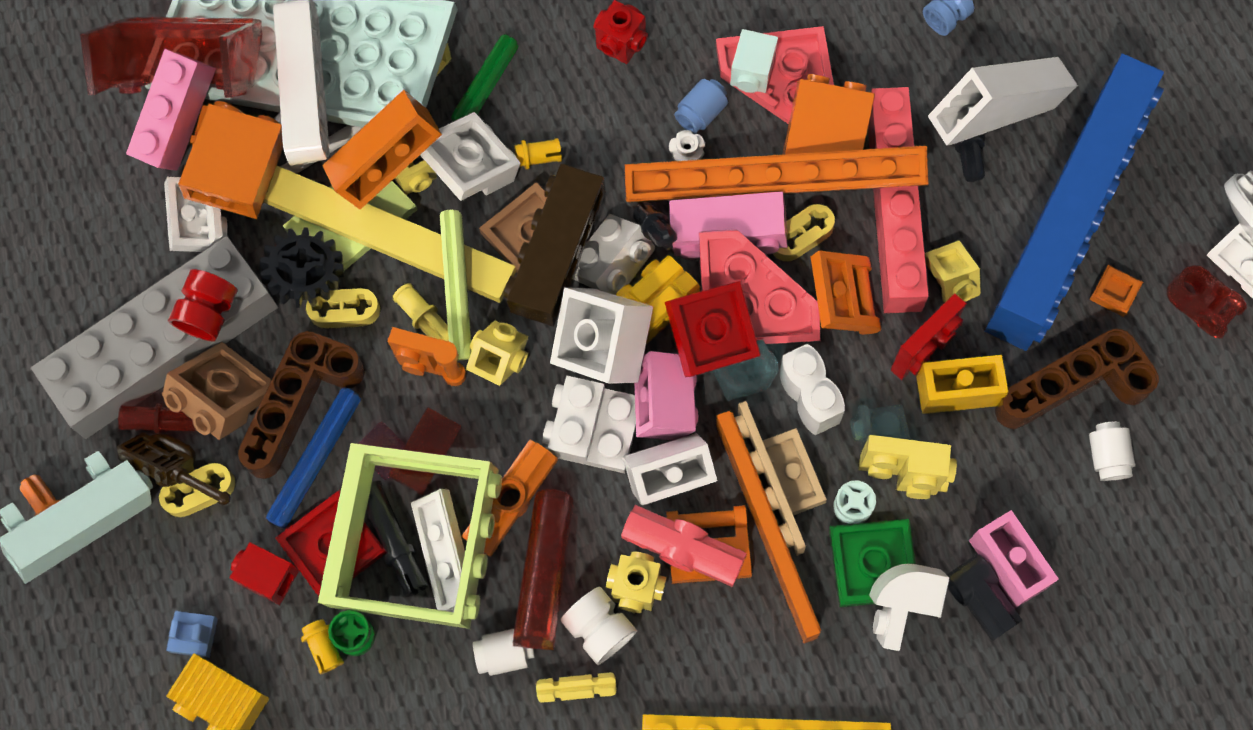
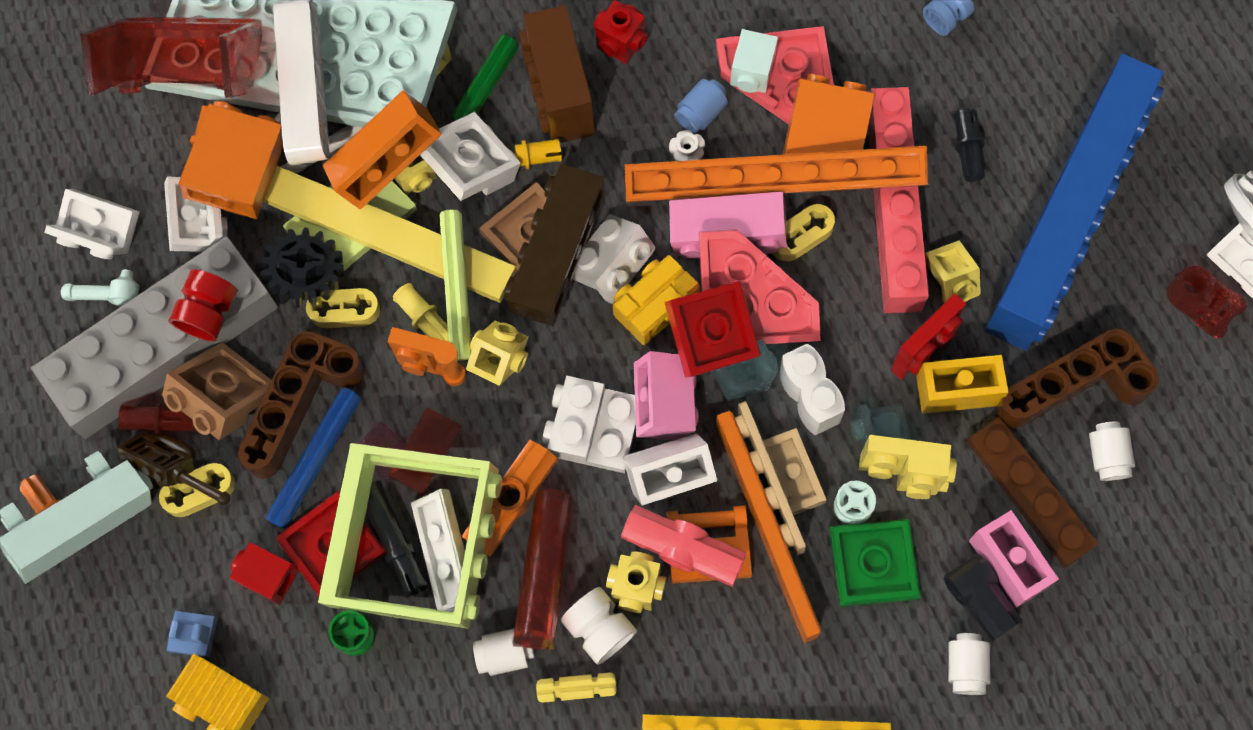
(94, 224): none -> white bracket
(118, 293): none -> light aqua piece
(170, 110): bright pink brick -> none
(321, 647): yellow pin -> none
(556, 75): none -> reddish brown brick
(601, 335): white brick -> none
(655, 225): black axle -> none
(844, 292): orange plate -> none
(904, 590): white brick -> none
(969, 664): none -> white brick
(1001, 96): white slope -> none
(1032, 492): none -> reddish brown plate
(1116, 290): orange tile -> none

